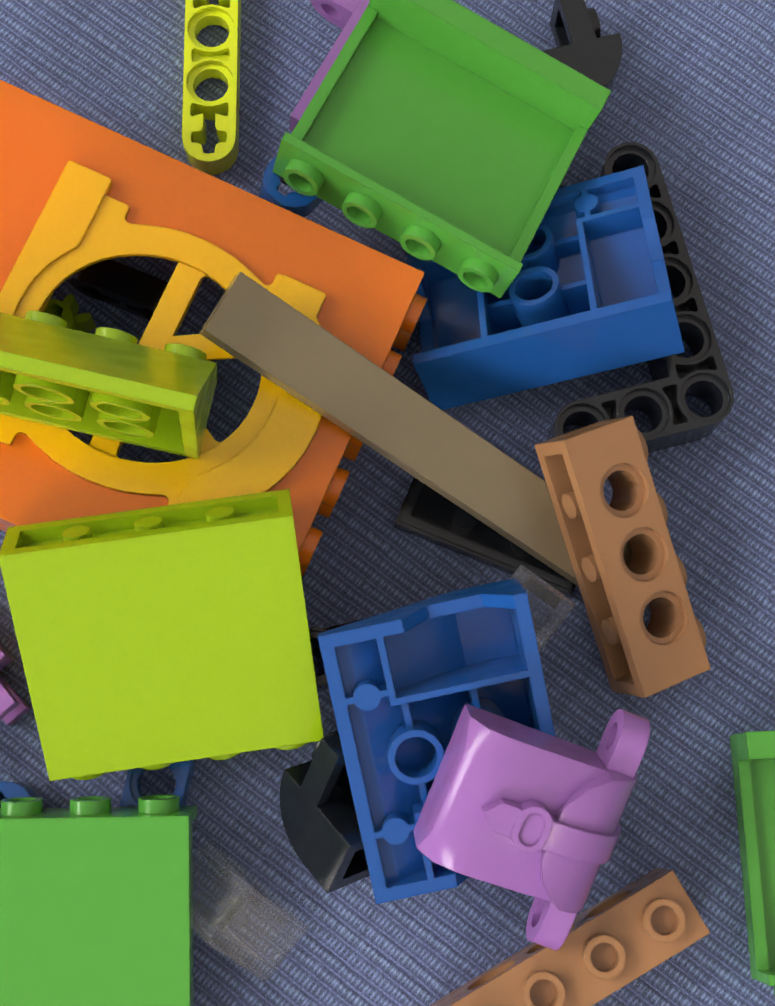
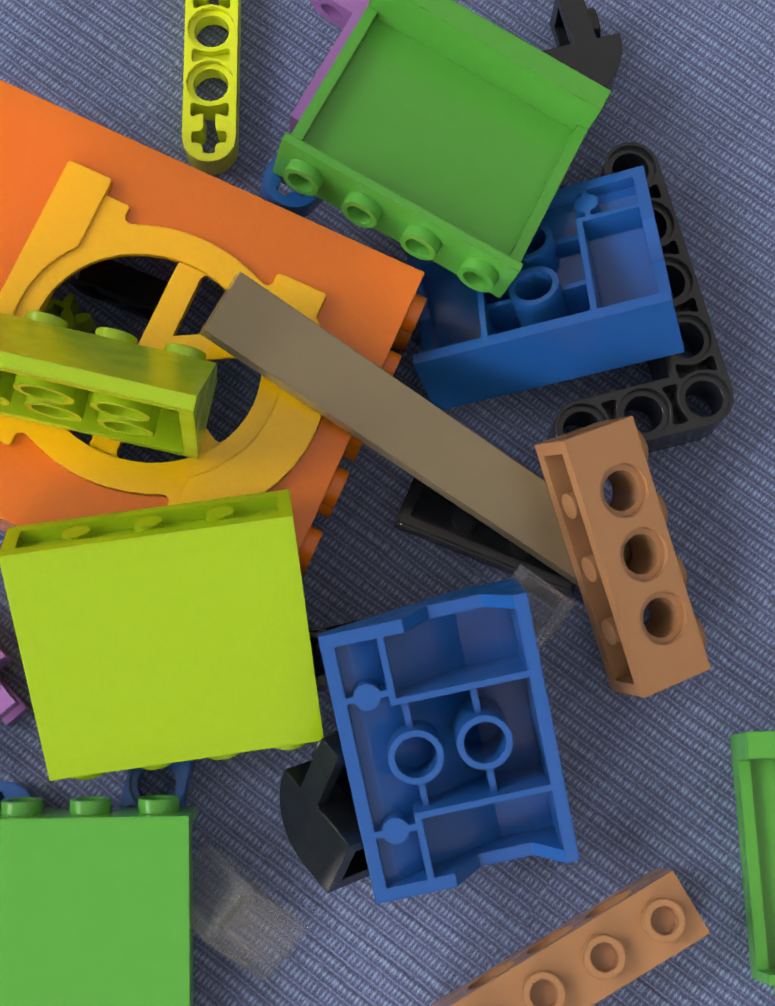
(531, 811): medium lavender piece -> none

